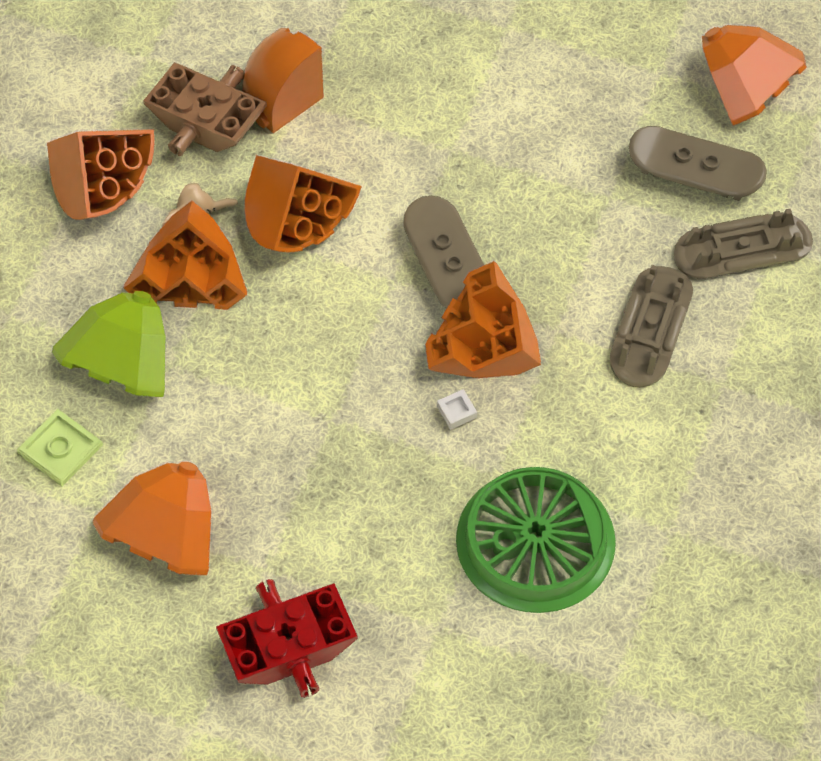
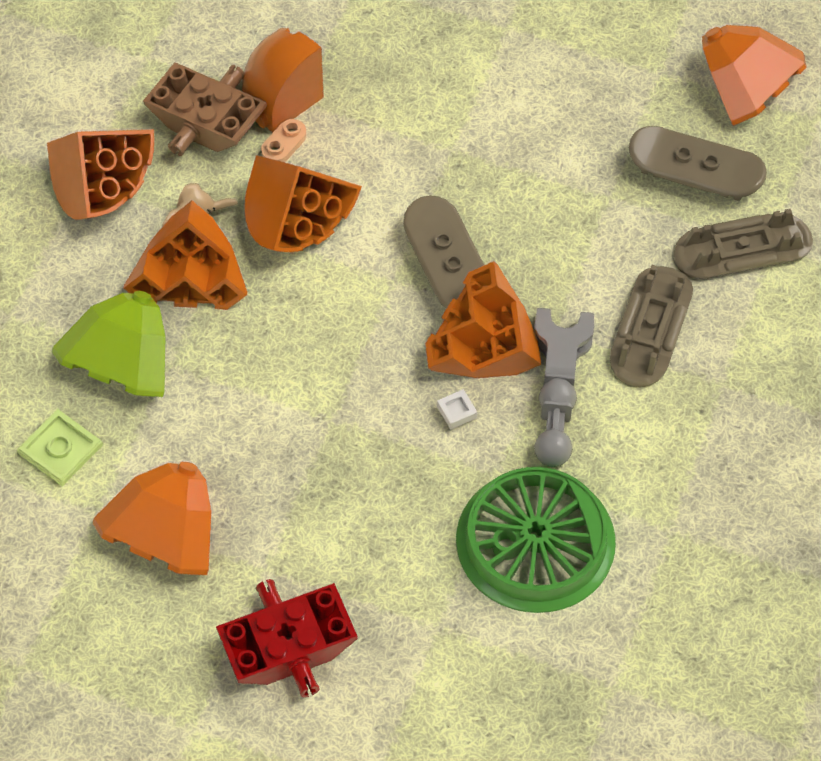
(285, 140): none -> light nougat plate
(558, 394): none -> light grey piece

